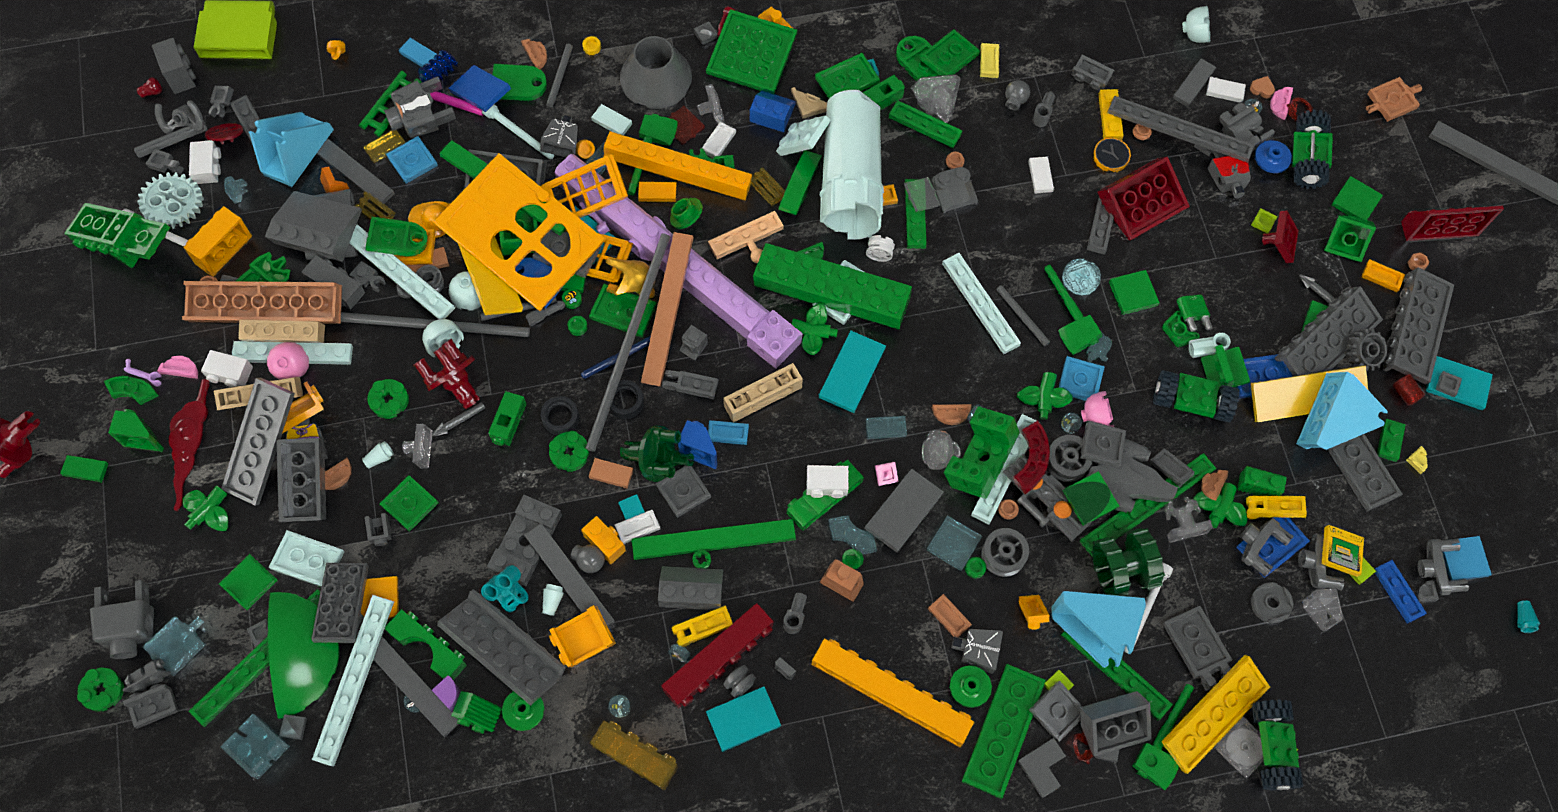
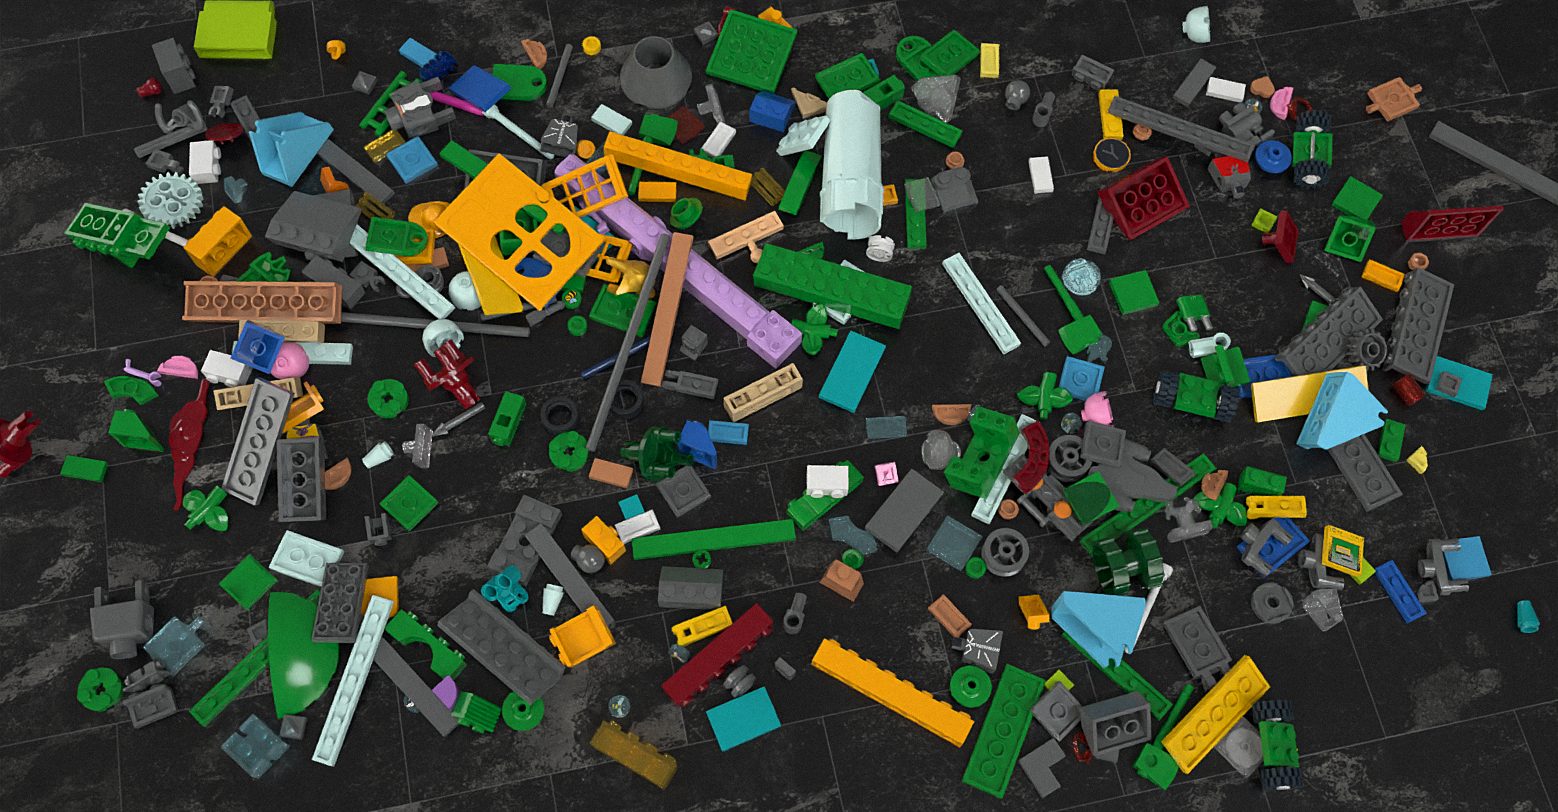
(257, 346): none -> blue slope
(364, 82): none -> dark grey tile

